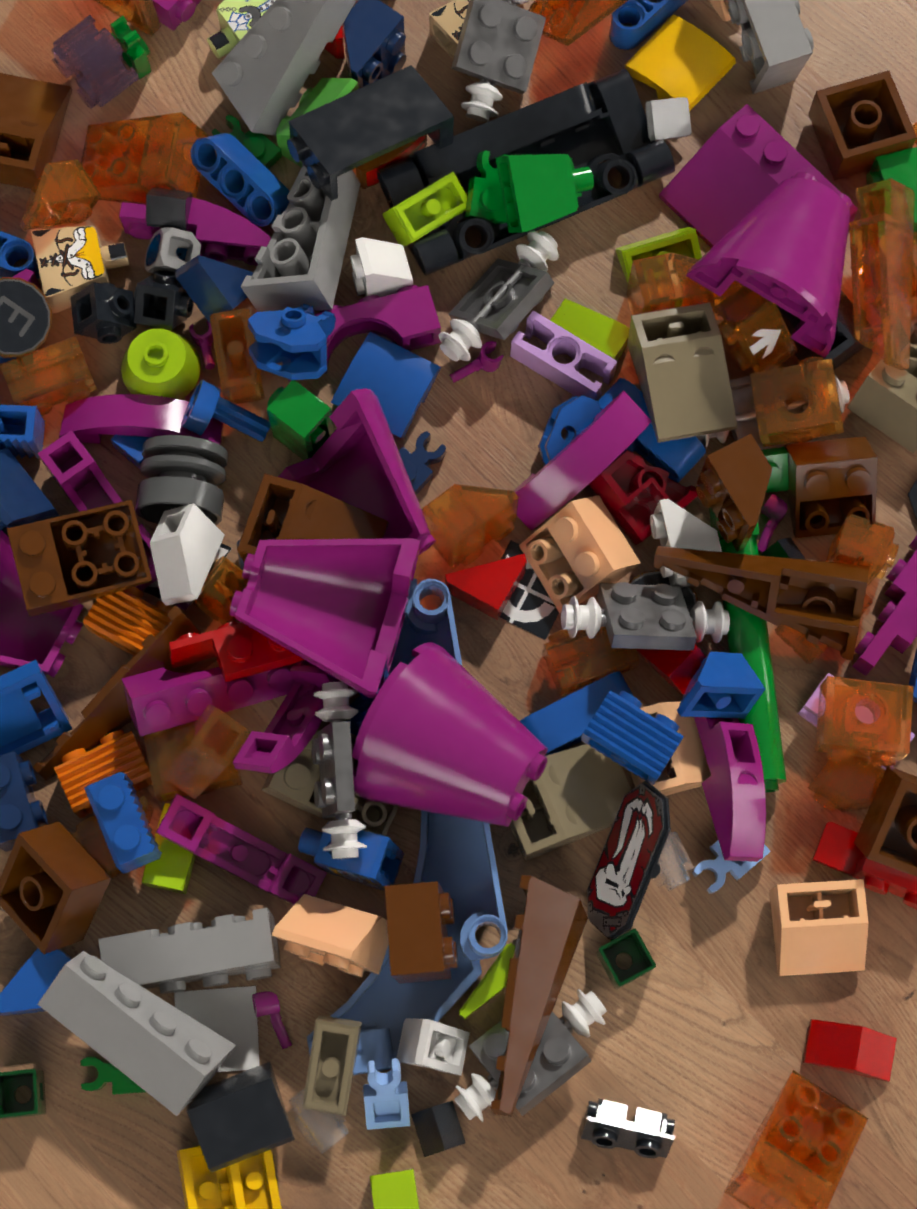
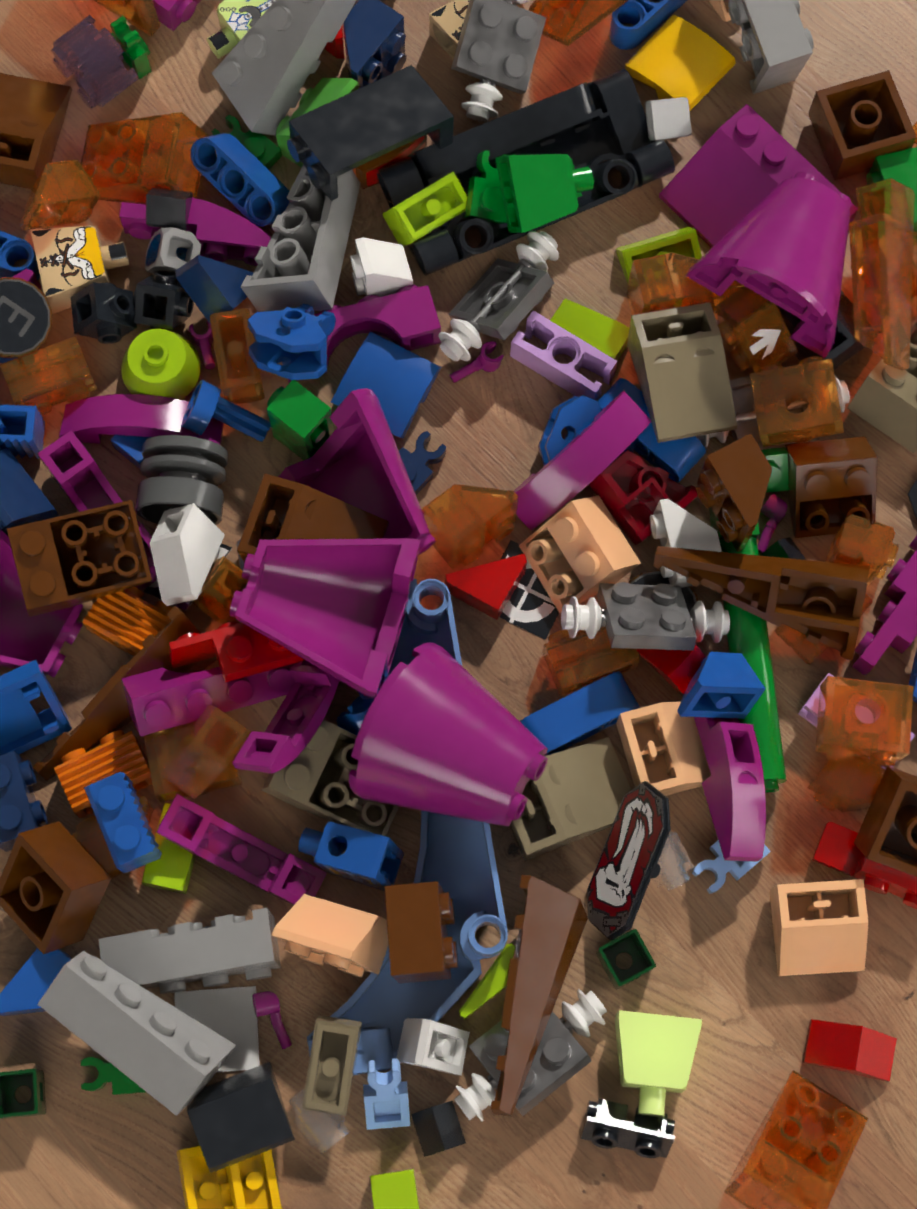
(336, 784): plate -> none
(632, 736): blue brick -> none
(655, 1055): none -> yellowish green torso

